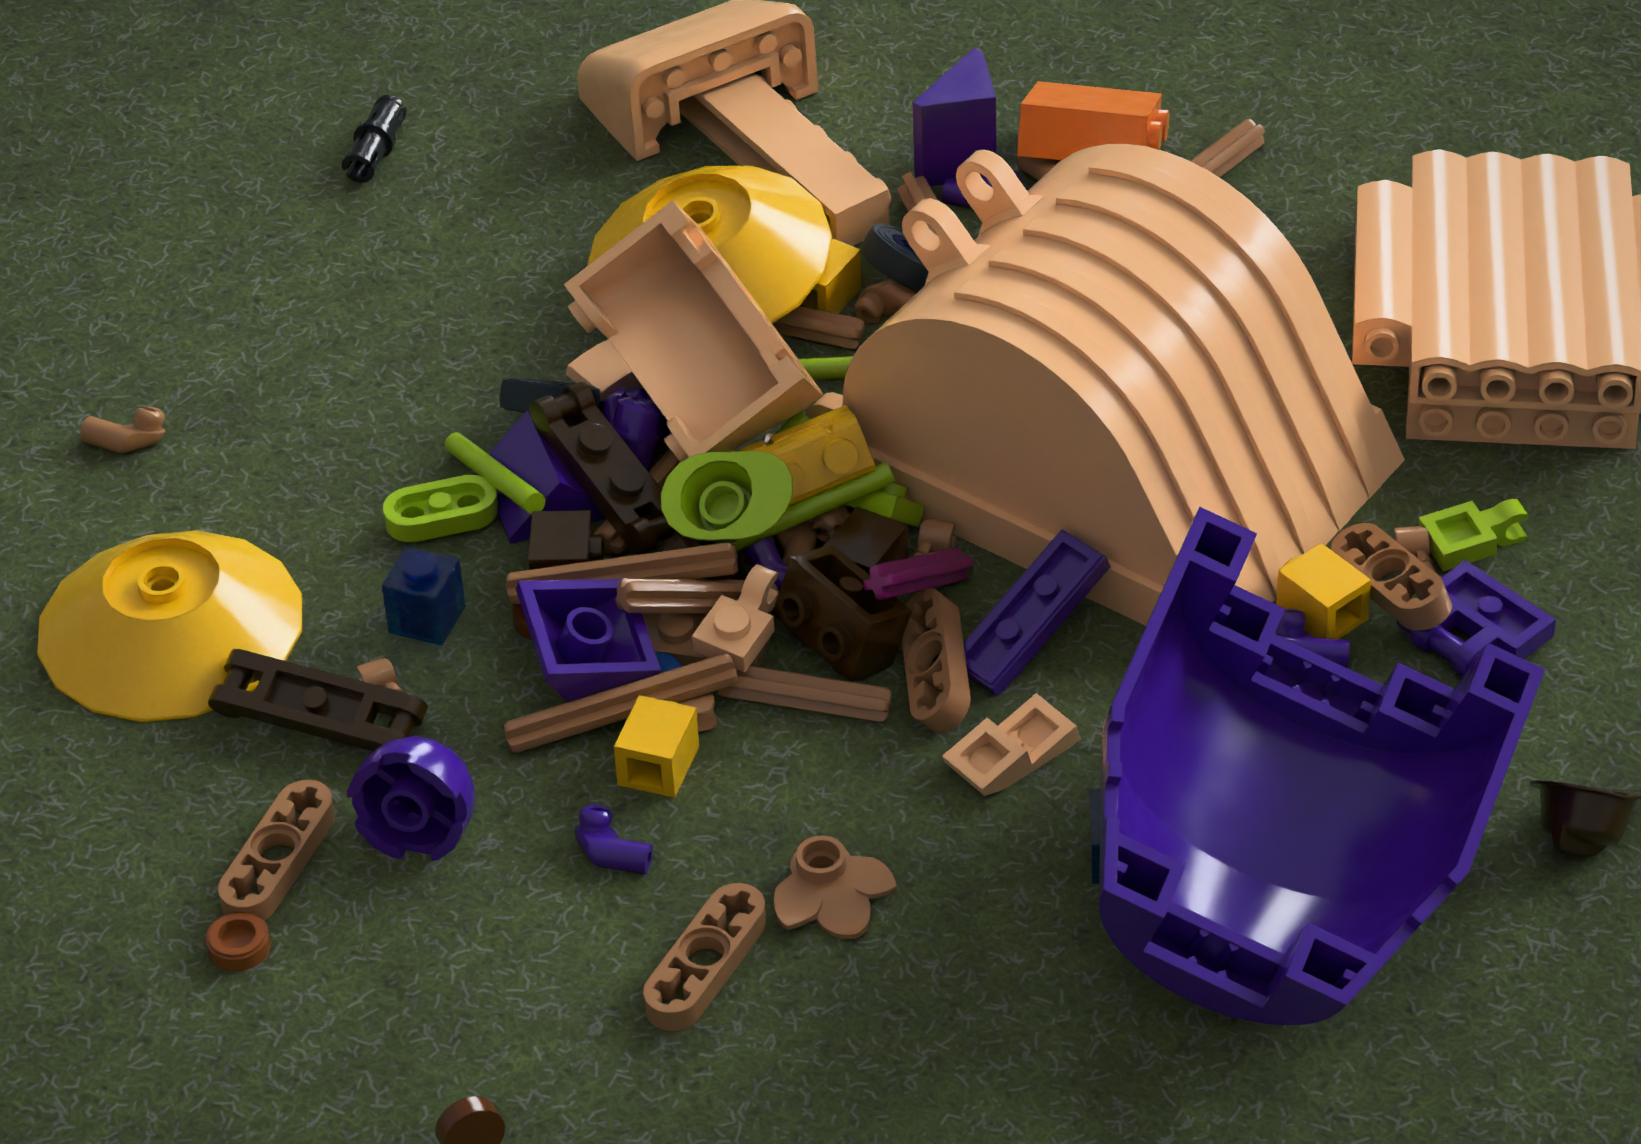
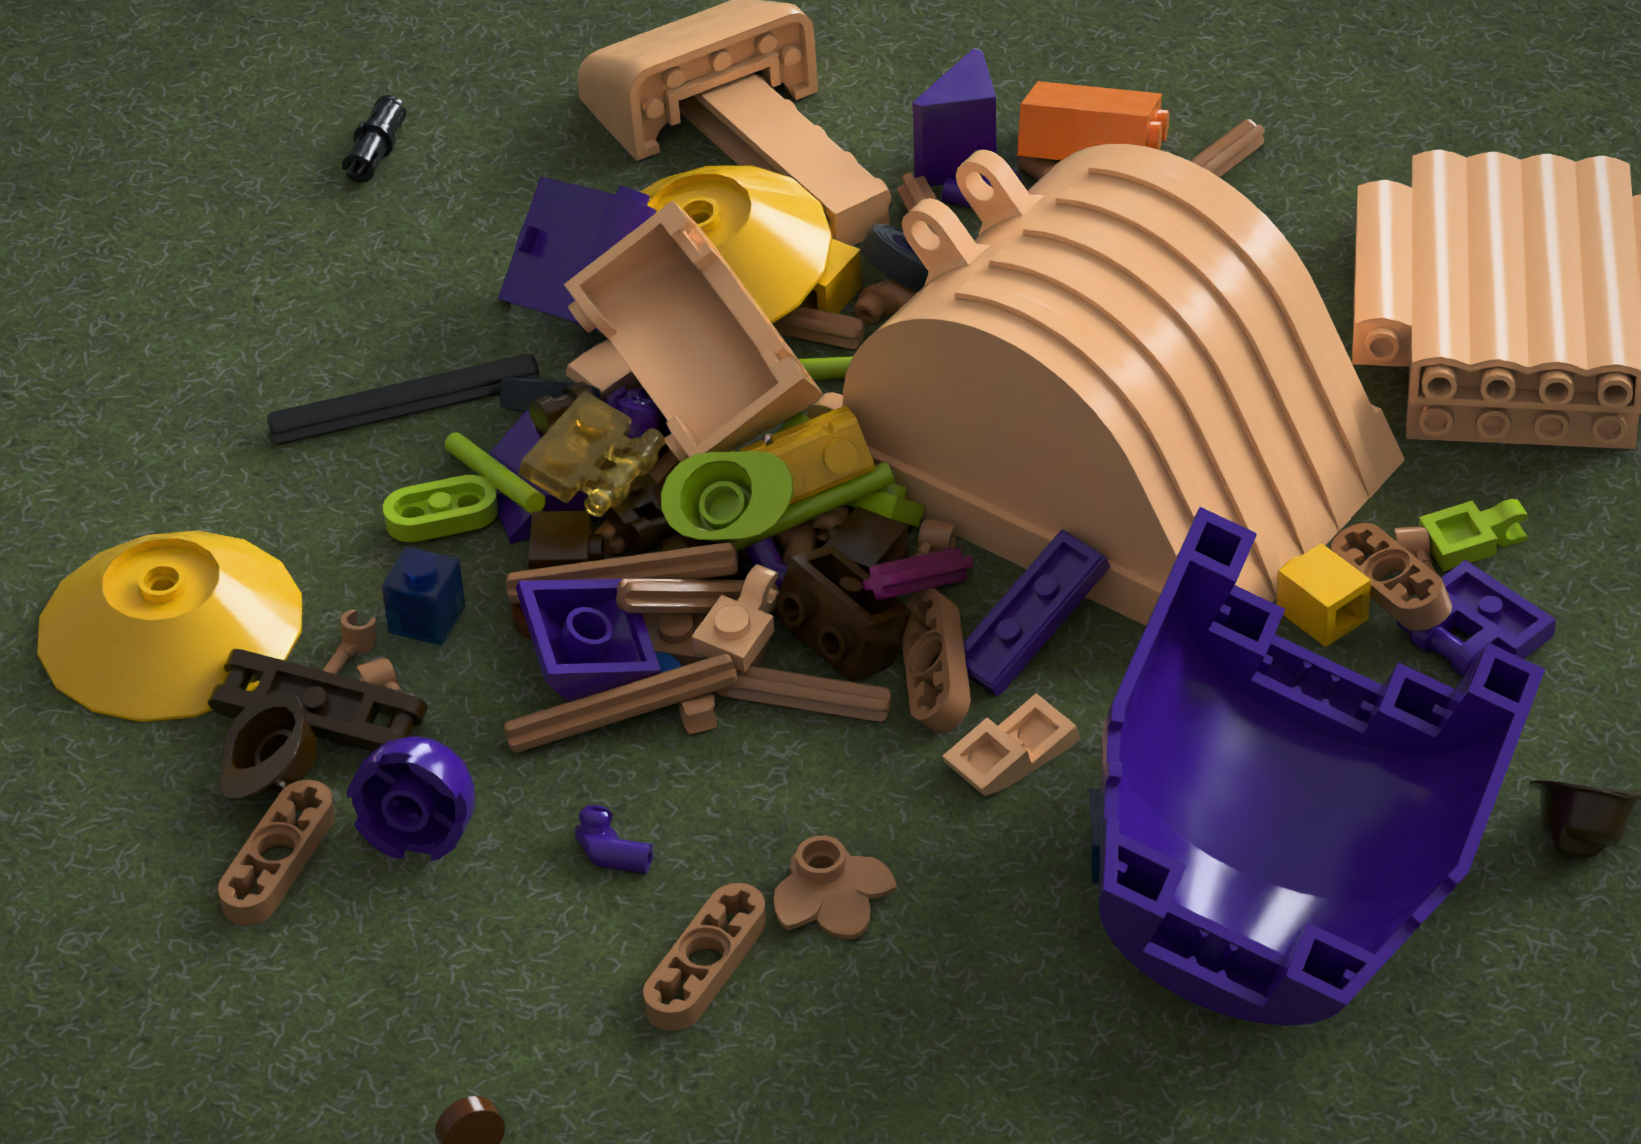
(126, 438): medium nougat arm -> none
(238, 941): dark orange tile -> none
(267, 747): none -> dark brown piece
(354, 640): none -> medium nougat hand
(397, 399): none -> black axle
(562, 236): none -> dark purple door
(578, 445): none -> clear yellow plate
(656, 746): yellow brick -> none
(1292, 629): dark purple arm -> none

